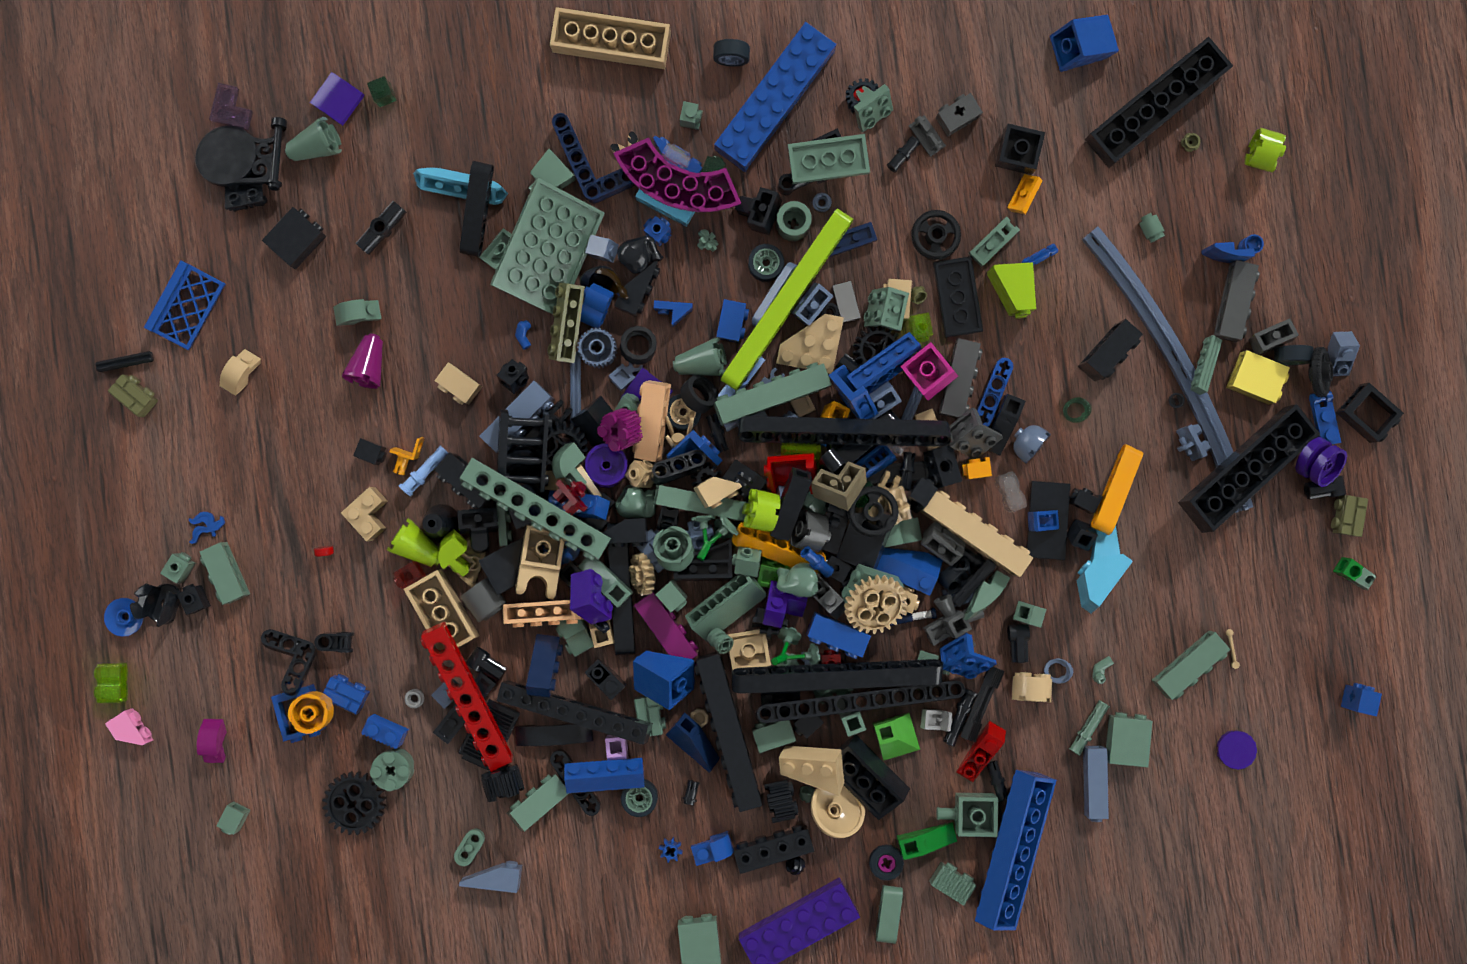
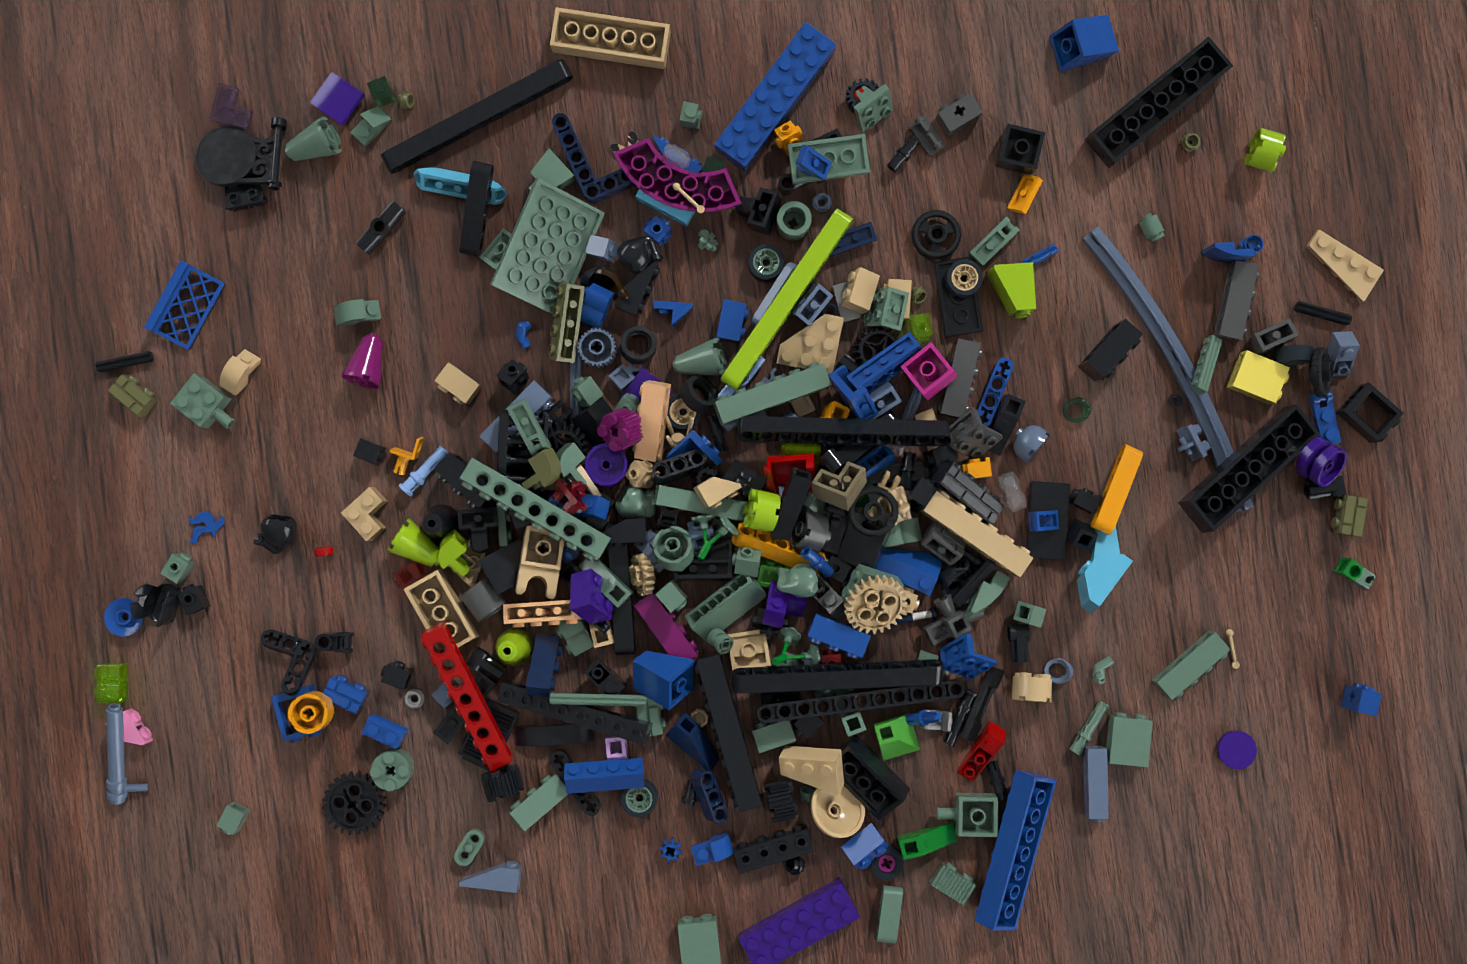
(116, 781): none -> sand blue cylinder
(203, 402): none -> sand green brick
(210, 740): magenta brick -> none
(224, 573): sand green brick -> none
(276, 533): none -> black piece
(294, 237): black brick -> none
(372, 124): none -> sand green slope
(396, 674): none -> black brick
(405, 100): none -> olive plate
(477, 116): none -> black beam
(519, 644): none -> lime cone
(528, 426): none -> sand green plate
(546, 468): none -> olive brick
(585, 391): none -> sand green brick
(597, 699): none -> sand green axle
(700, 209): none -> tan hinge
(716, 801): none -> dark blue beam
(731, 52): black wheel -> none
(786, 135): none -> light orange brick
(812, 163): none -> blue slope
(860, 290): none -> tan brick
(865, 847): none -> brick
(923, 718): none -> blue axle
(967, 492): none -> black brick
(973, 280): none -> wheel
(1323, 313): none -> black axle
(1350, 267): none -> tan wing

